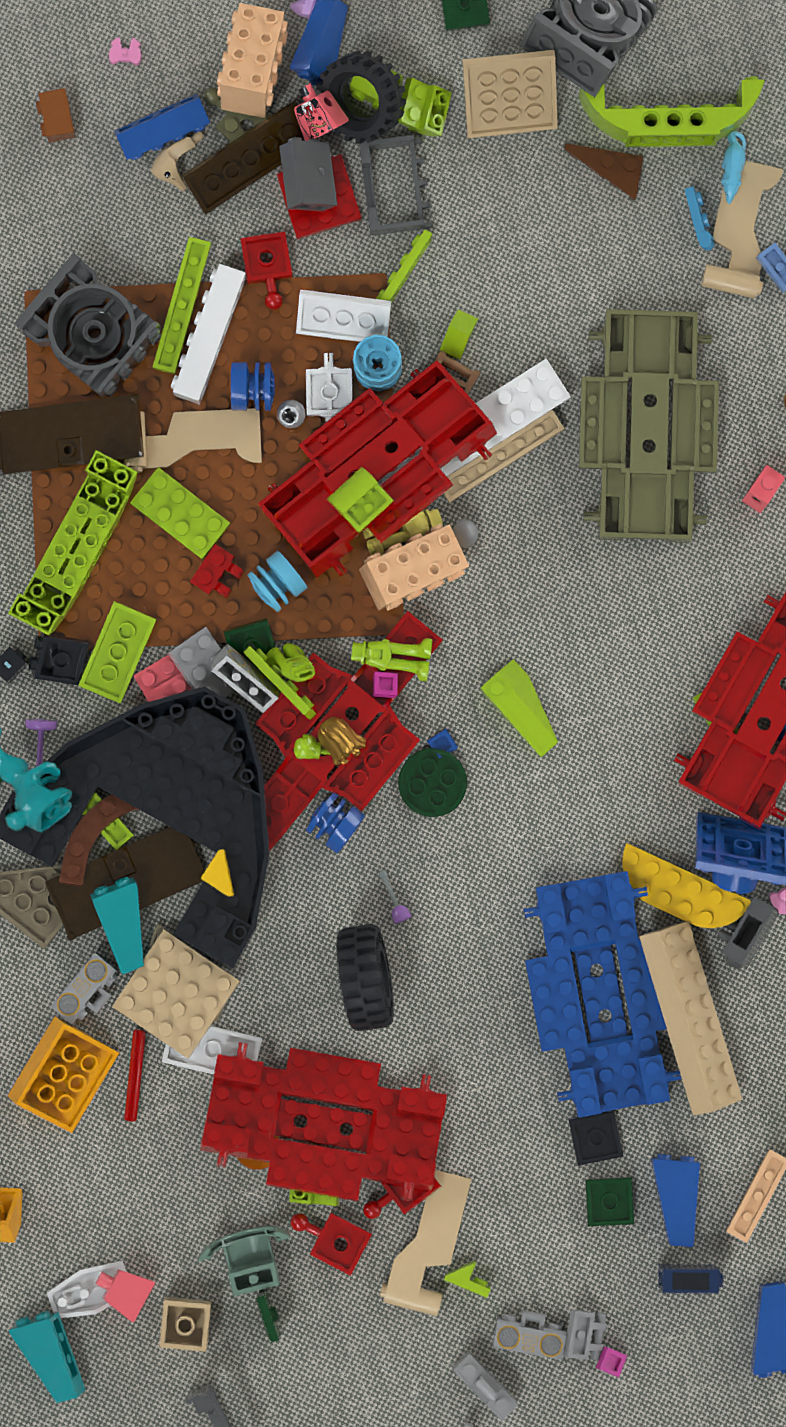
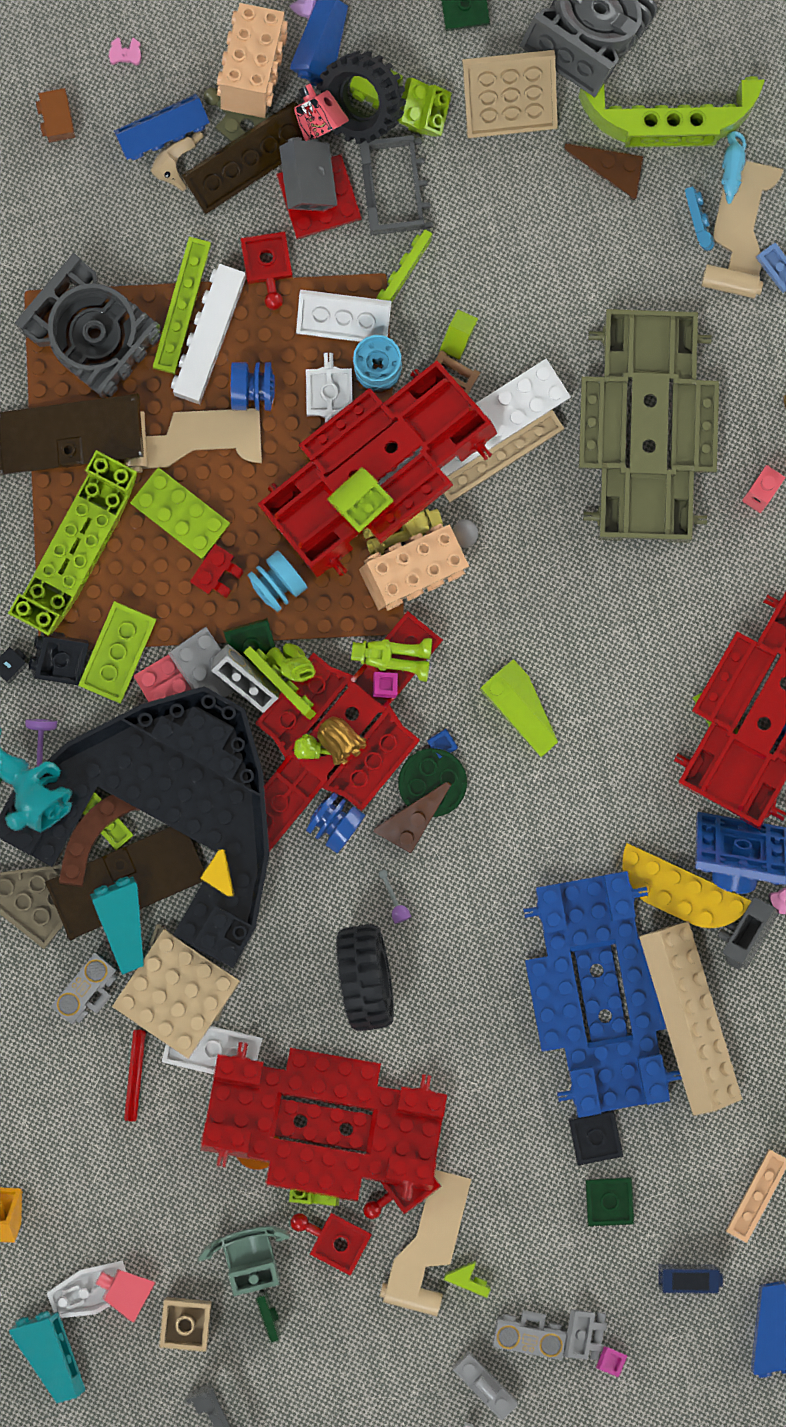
(63, 1074): light orange slope -> none
(291, 414): light grey piece -> none
(408, 825): none -> reddish brown wing
(677, 1195): blue slope -> none

